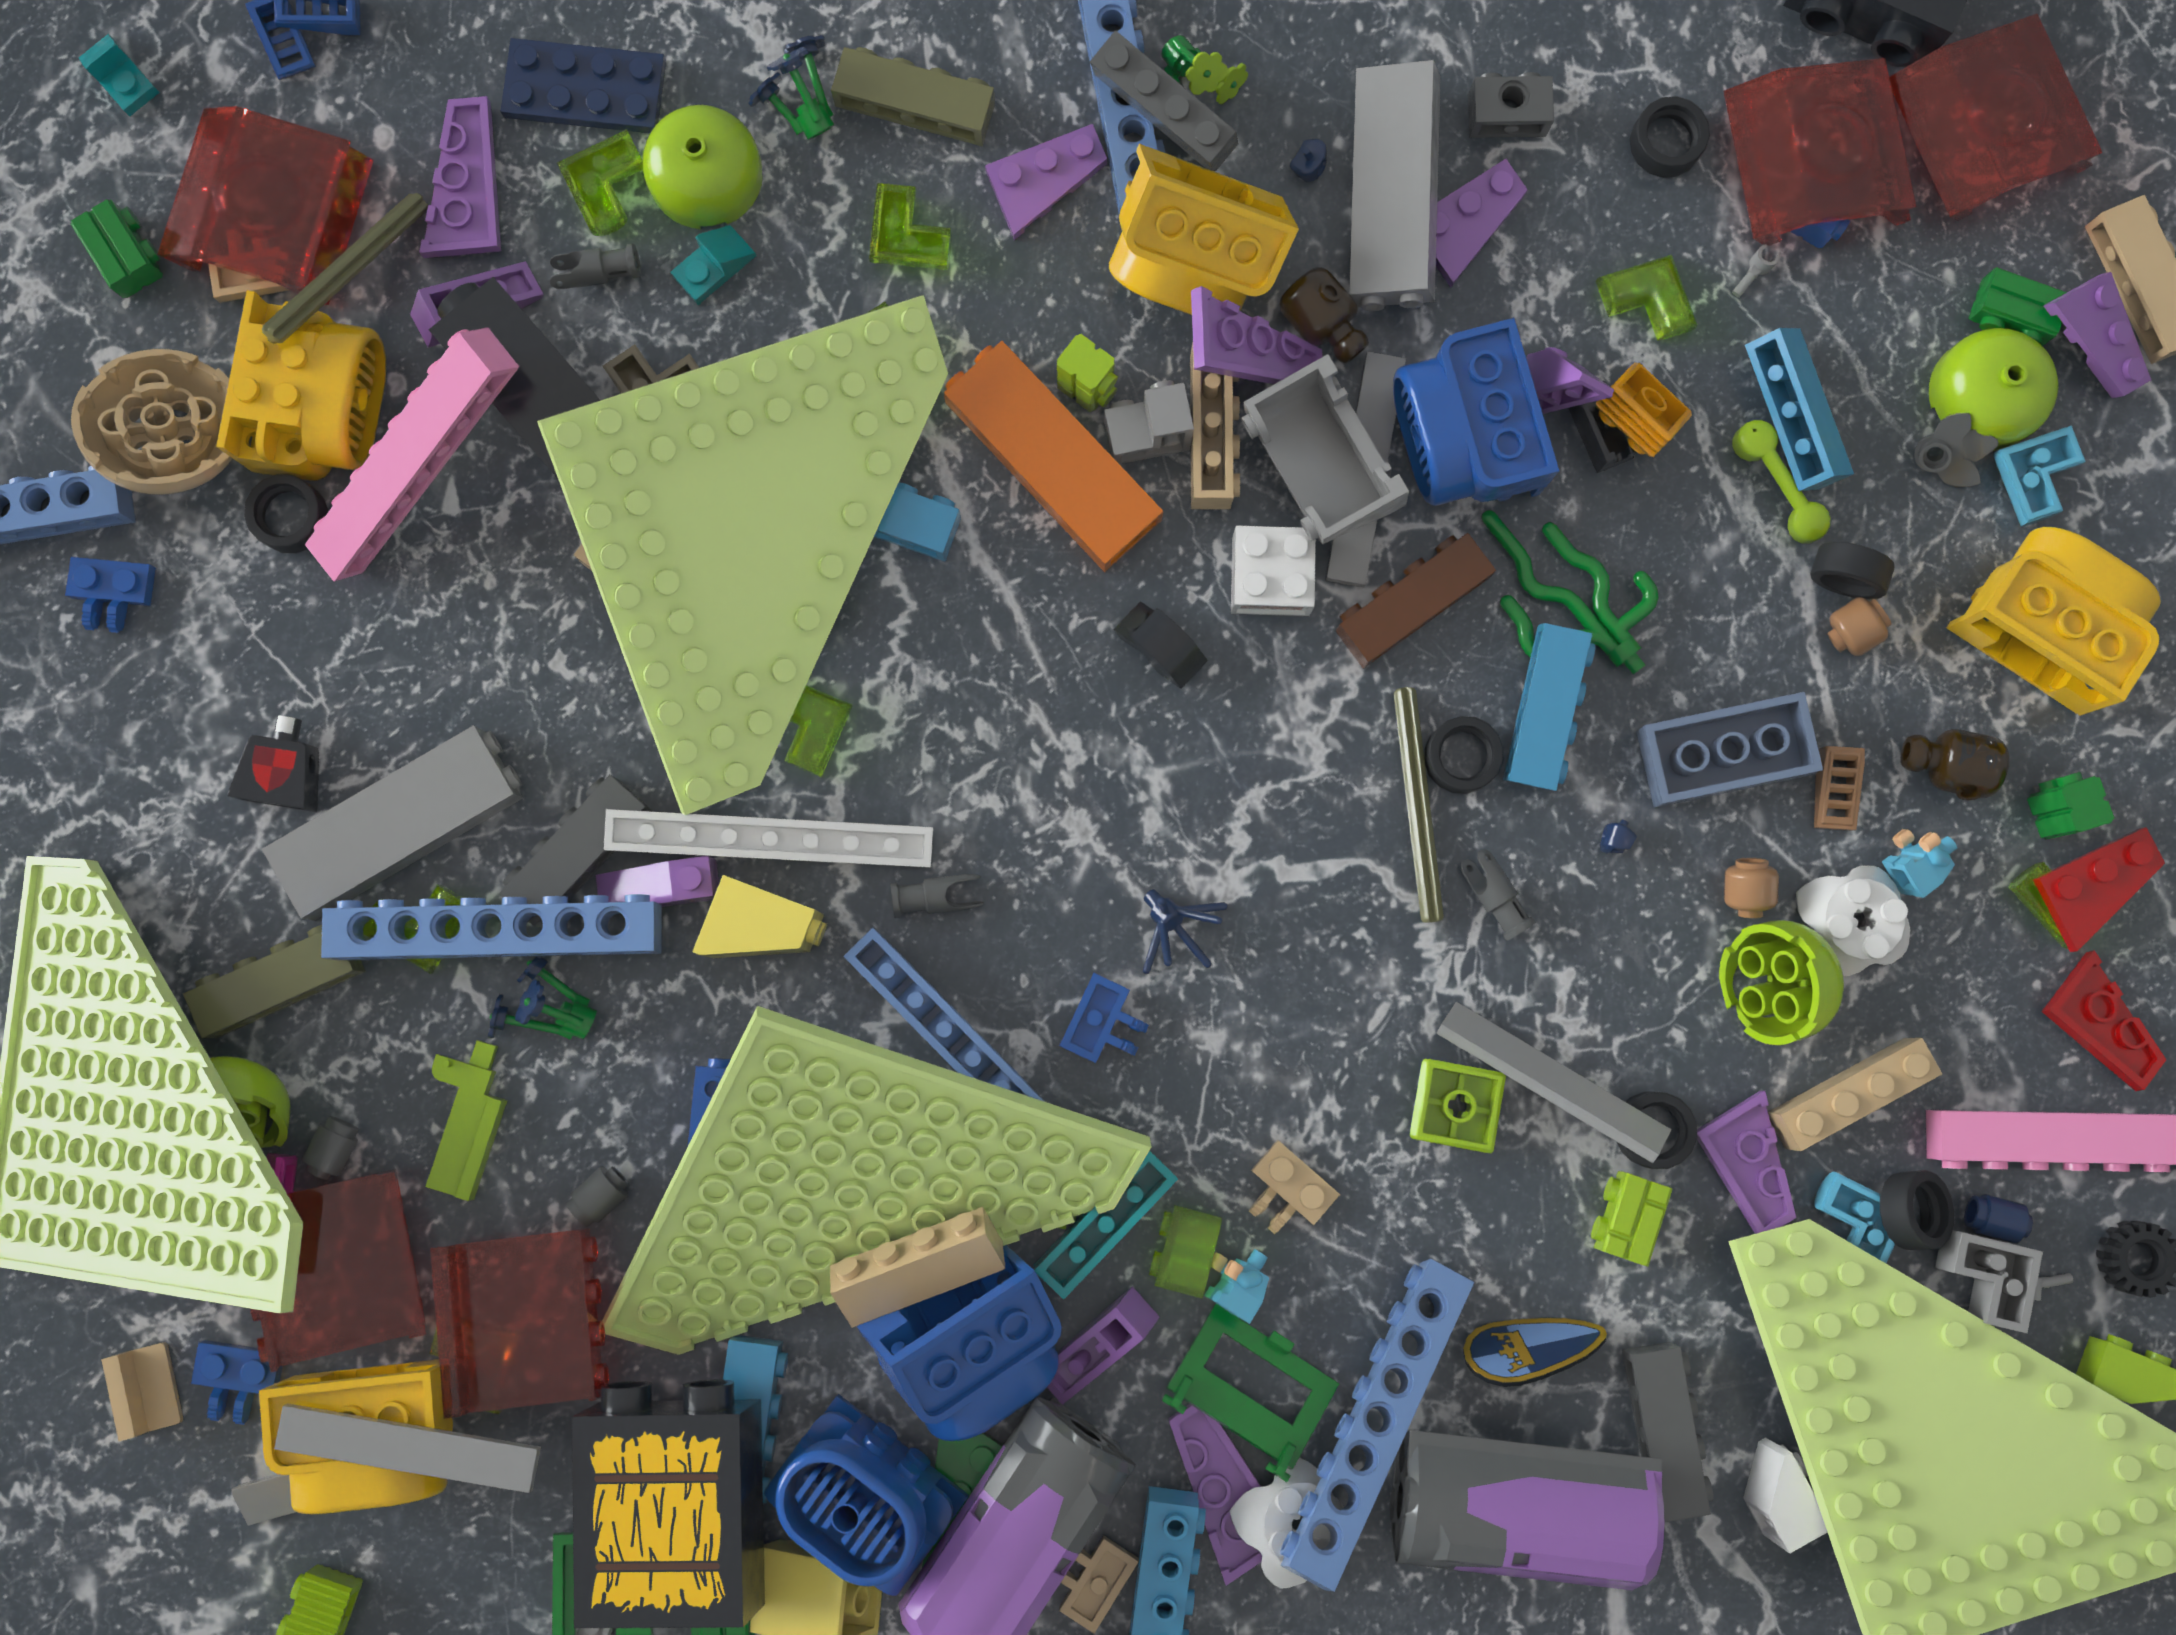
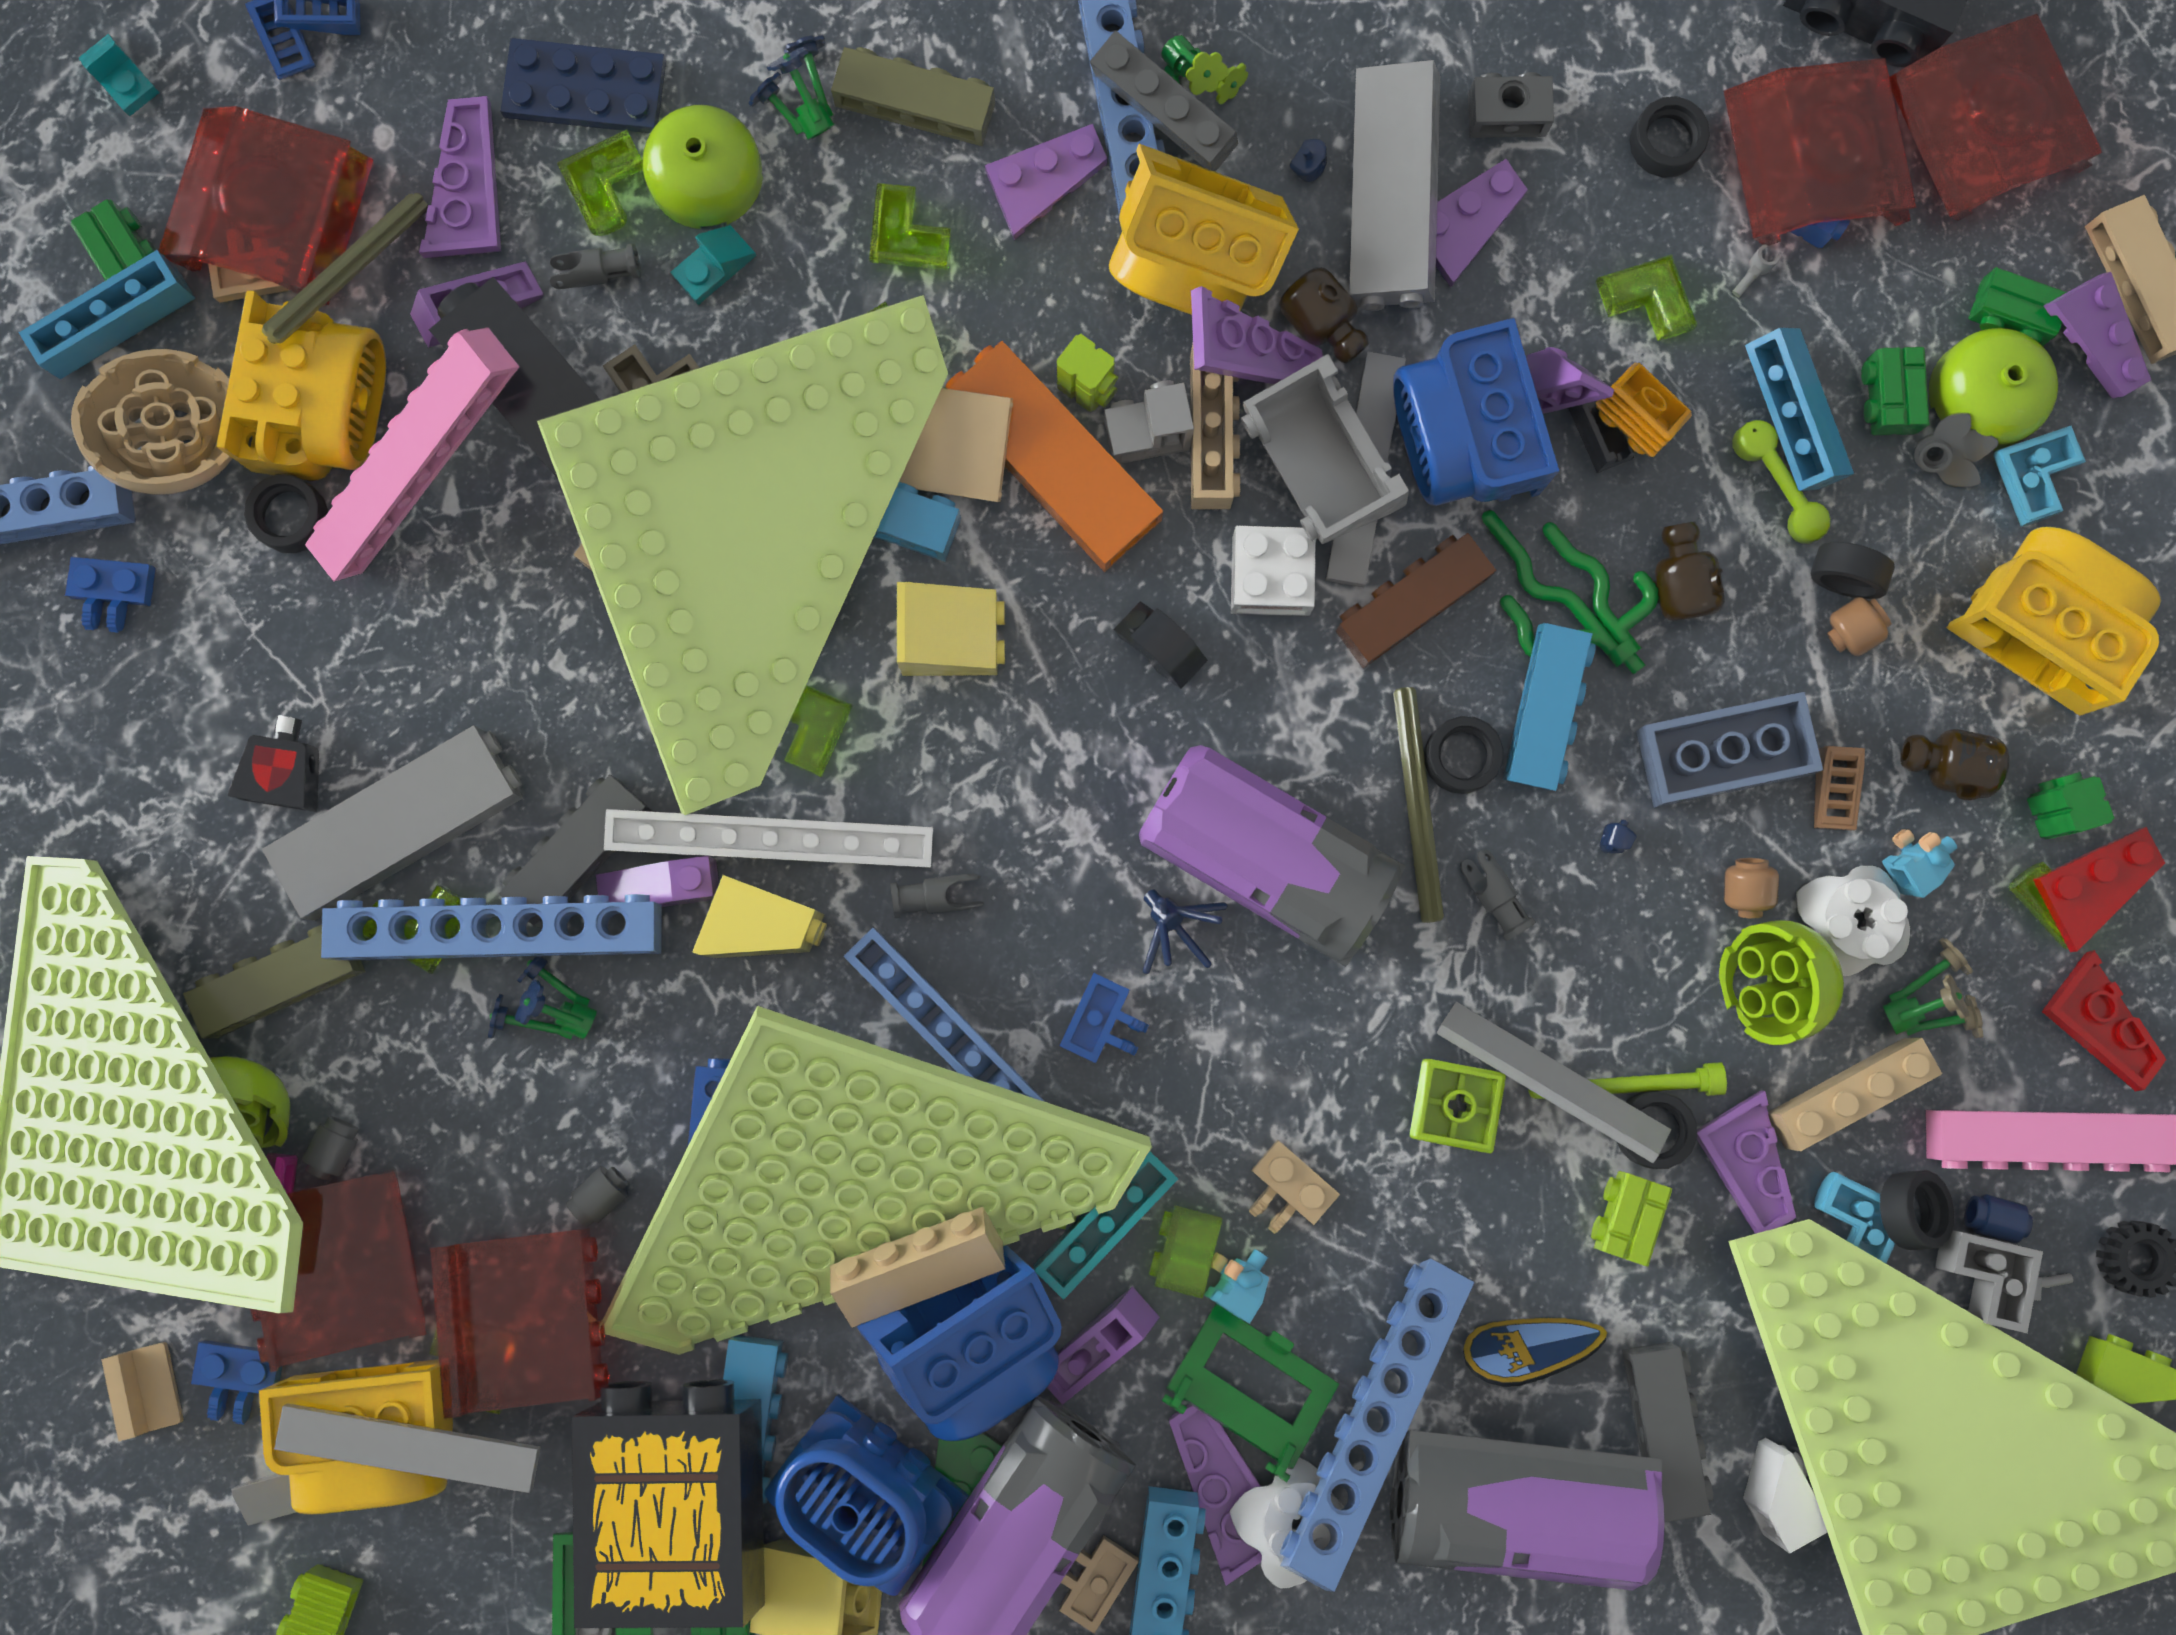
(107, 315): none -> dark azure brick
(470, 1123): lime piece -> none
(948, 630): none -> light yellow slope
(962, 446): none -> tan piece
(1271, 853): none -> medium lavender piece
(1689, 579): none -> dark brown piece
(1708, 1079): none -> lime piece
(1896, 391): none -> green brick
(1907, 1013): none -> plant

